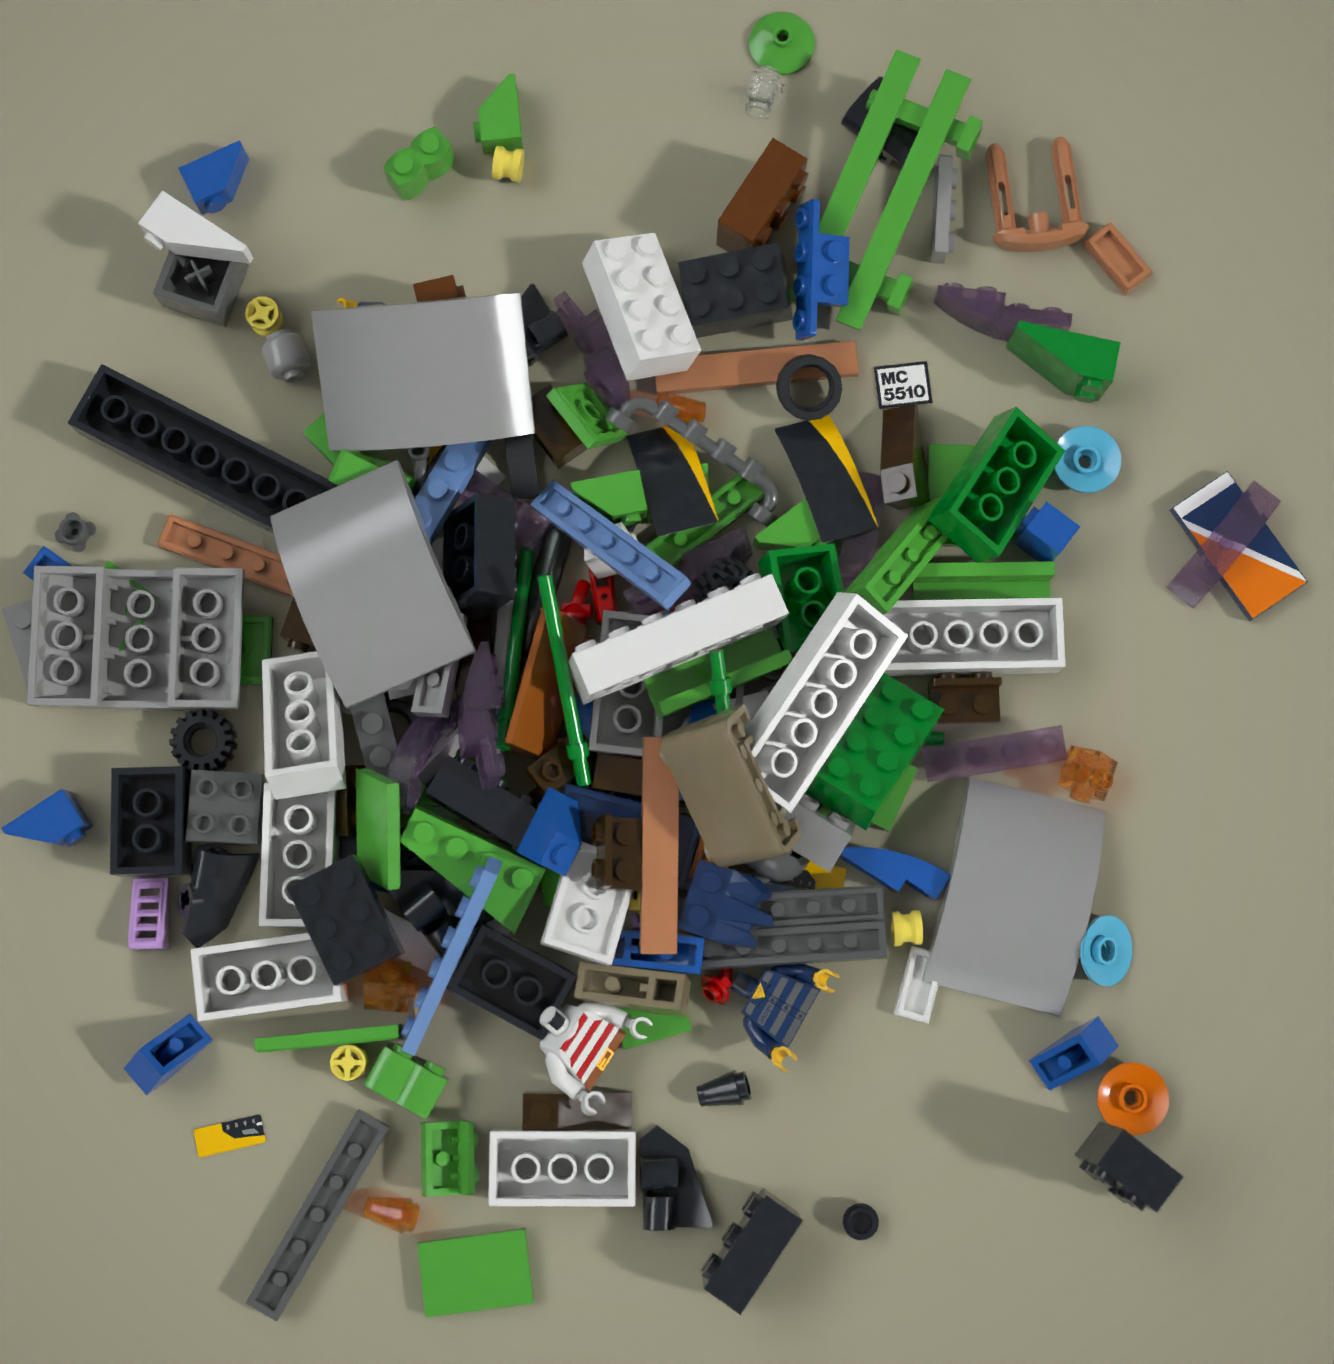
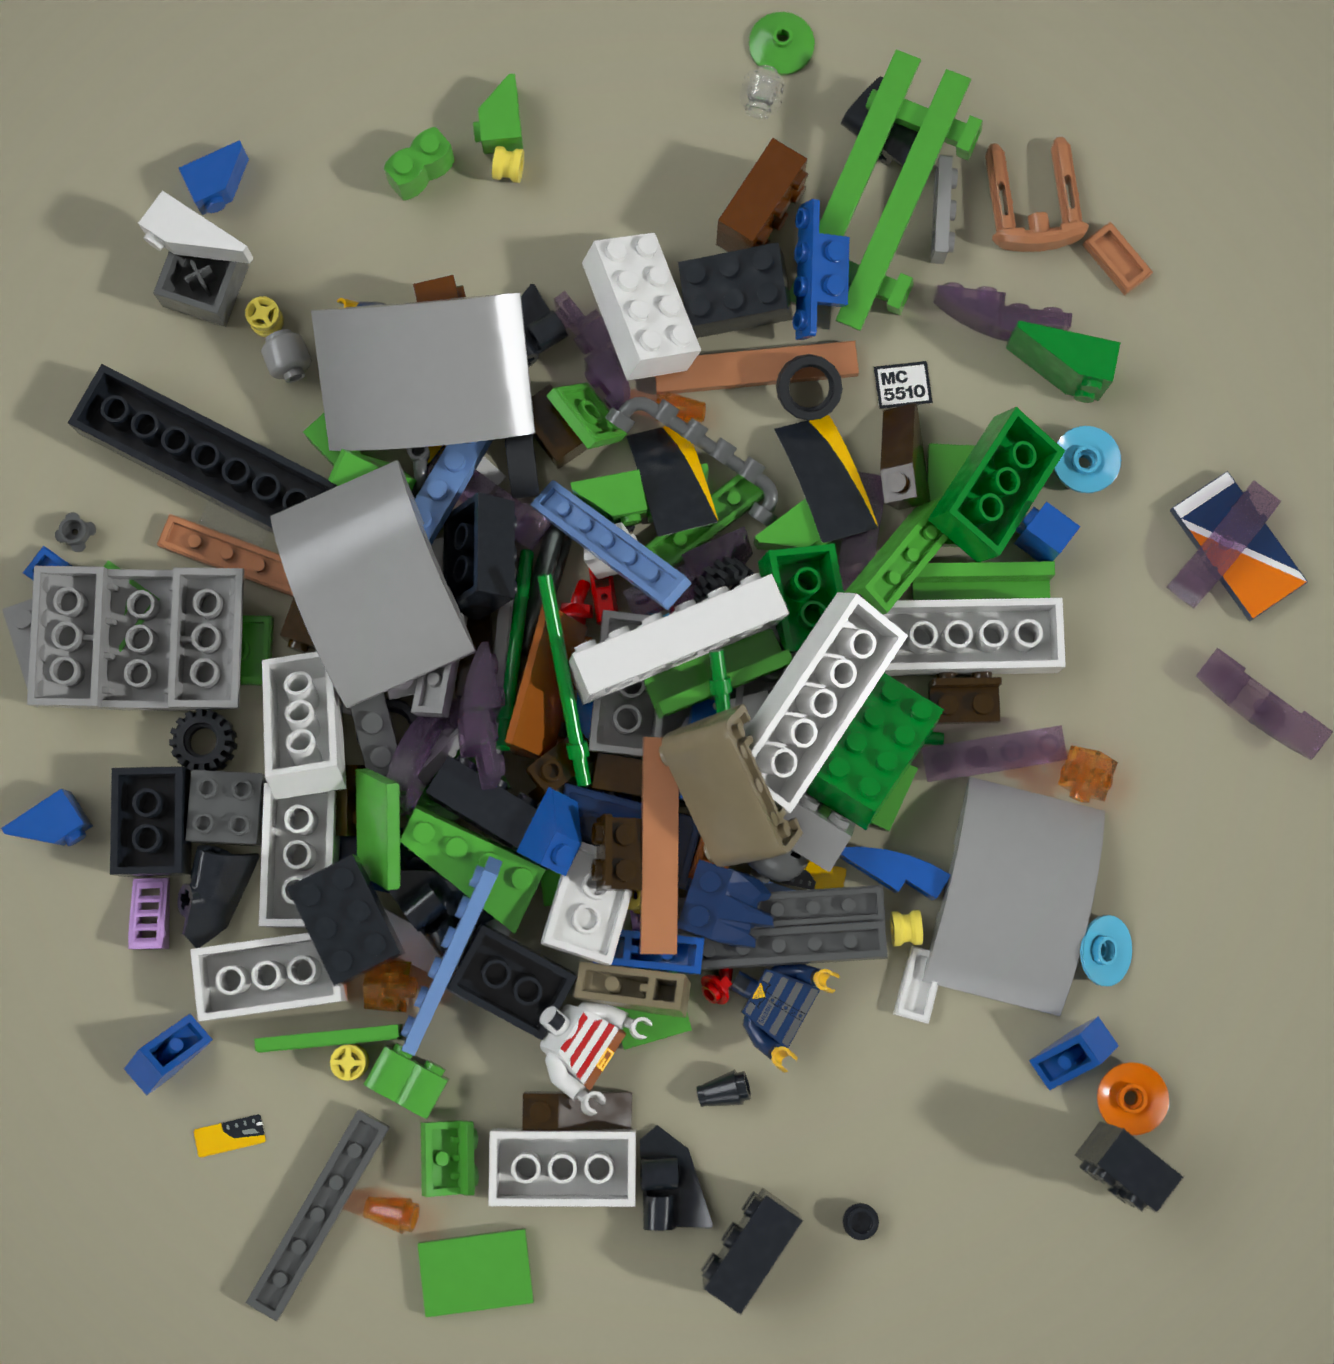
(1262, 707): none -> clear purple slope

